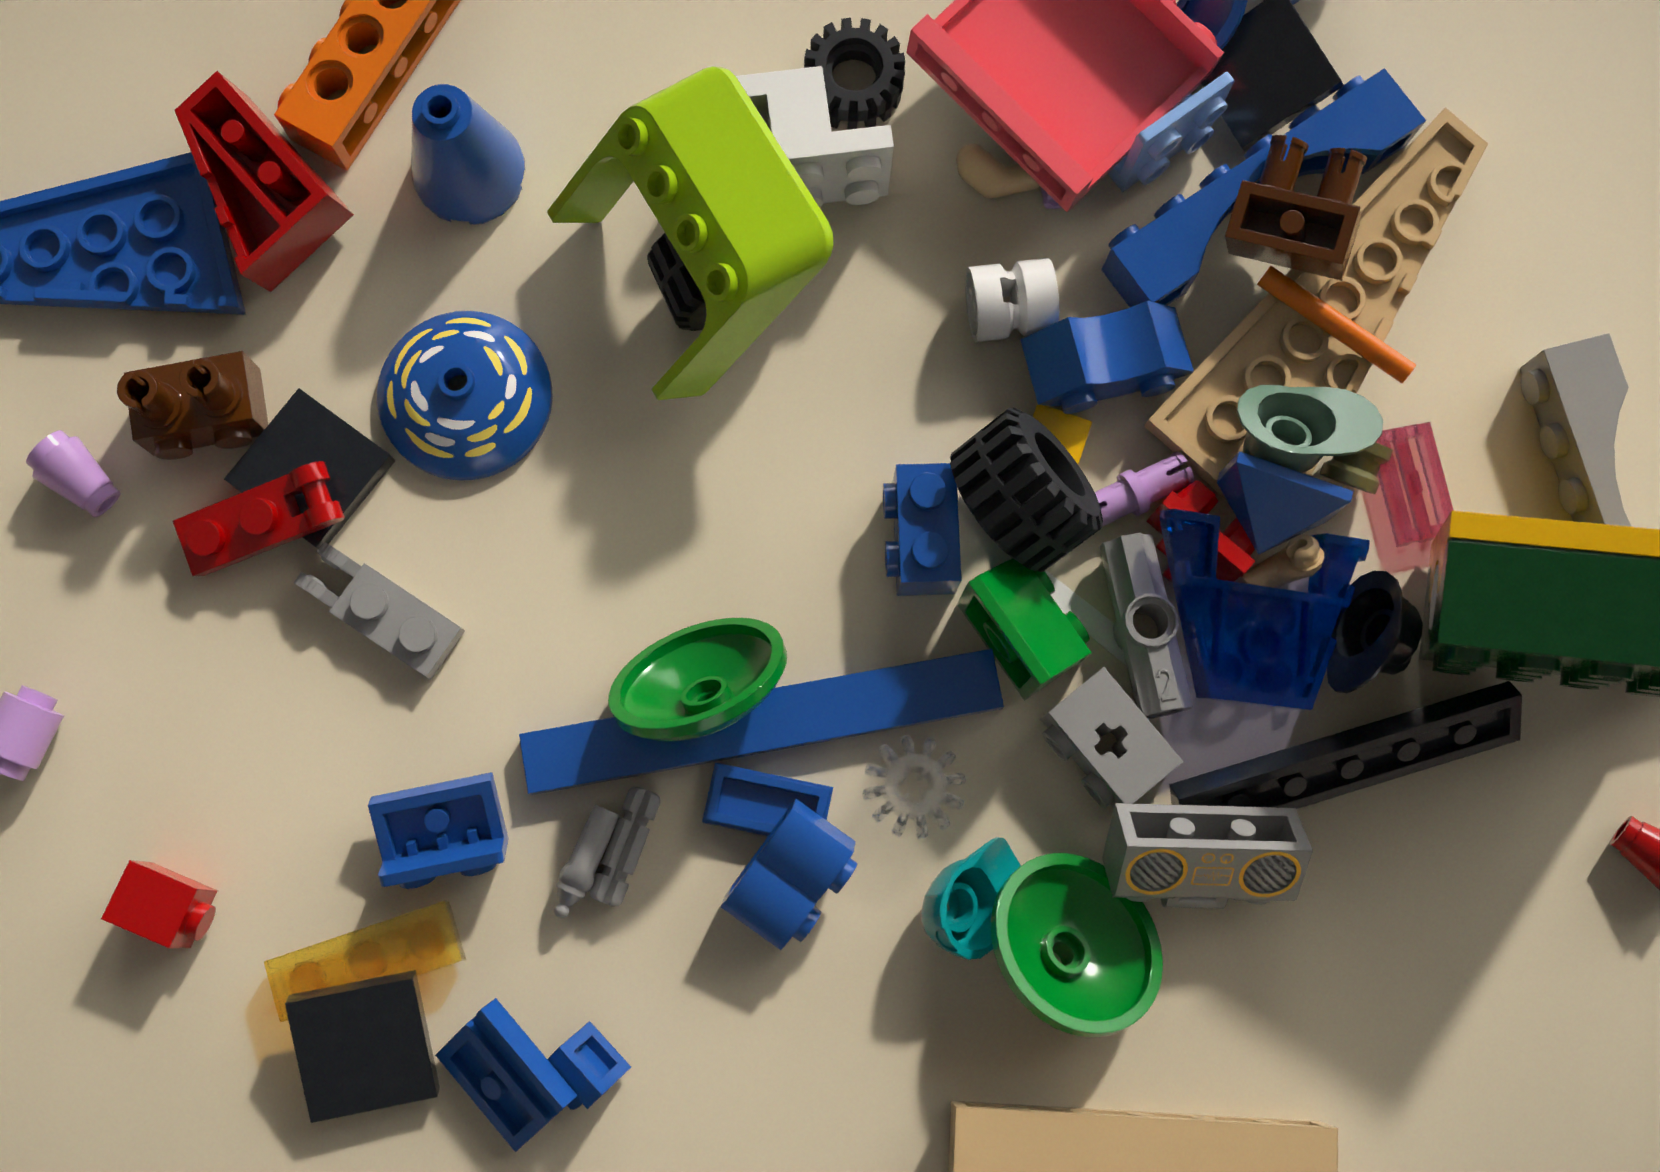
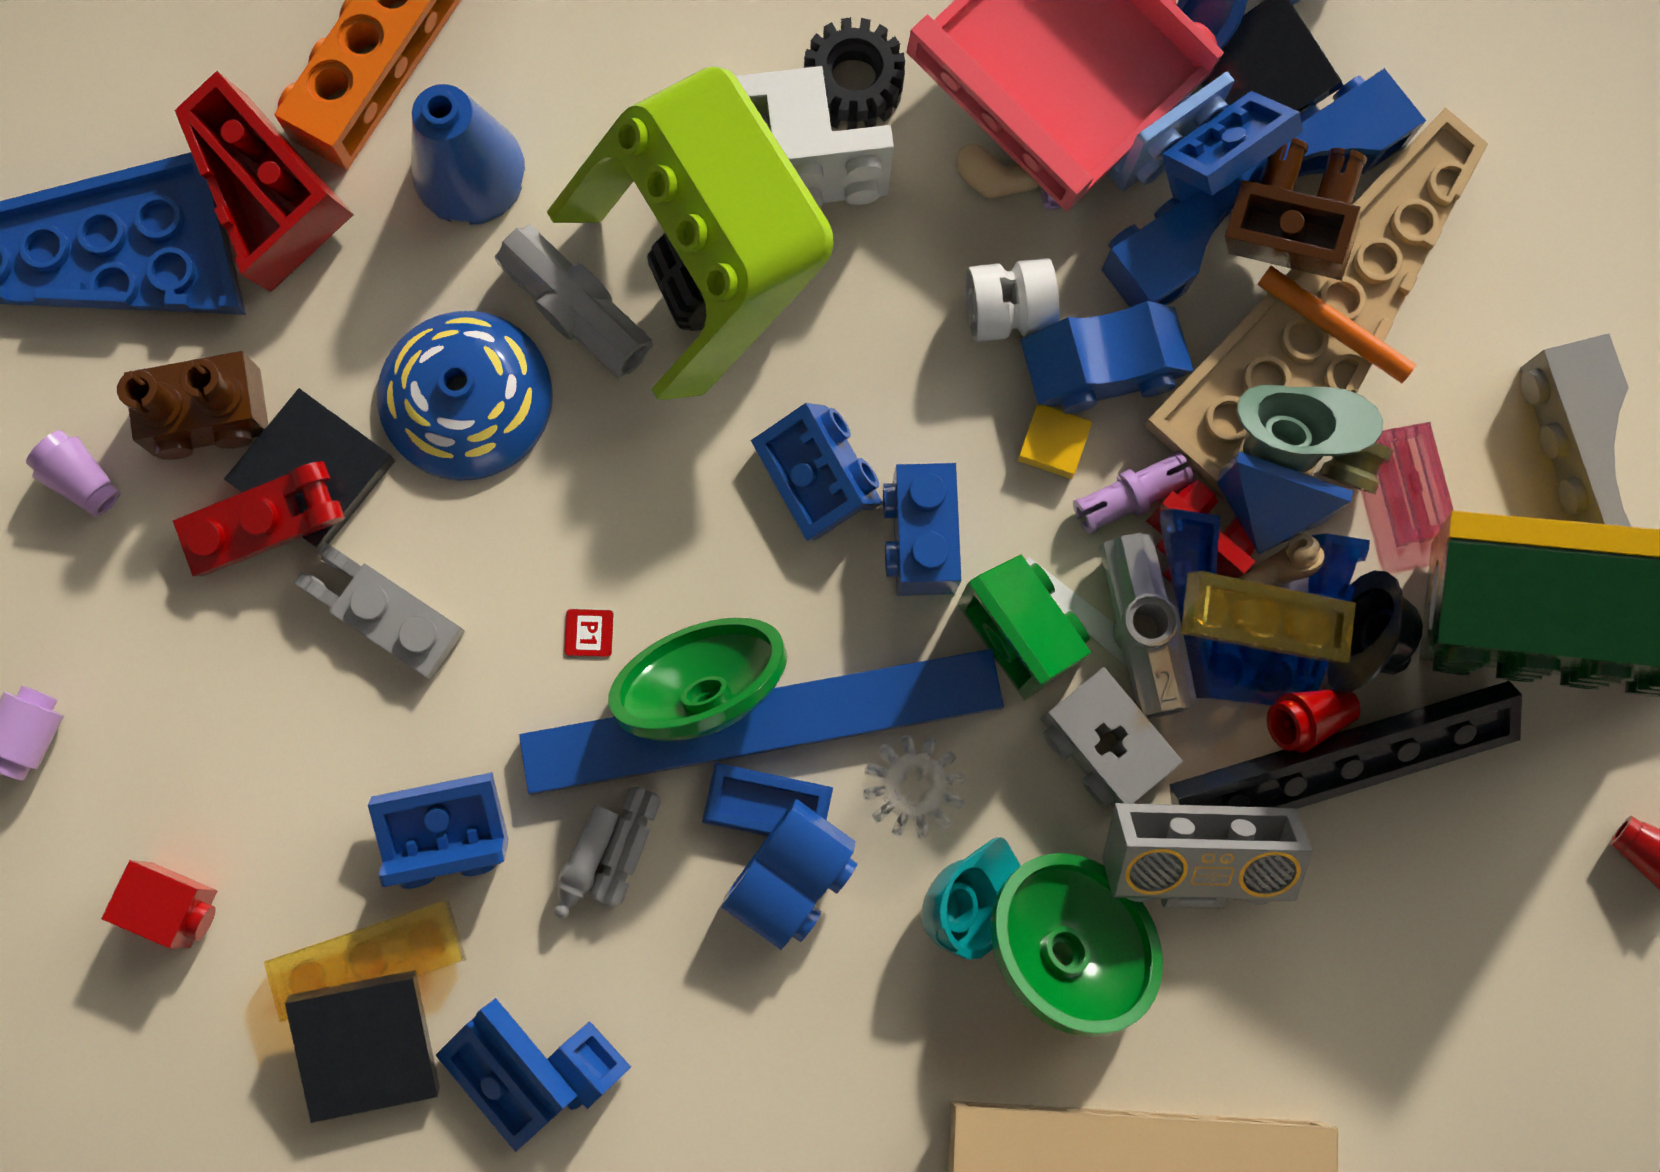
(573, 301): none -> light grey piece
(589, 632): none -> red sticker
(817, 469): none -> blue bracket
(1026, 490): black tyre -> none
(1229, 145): none -> blue bracket
(1268, 617): none -> clear yellow plate
(1308, 718): none -> red cone

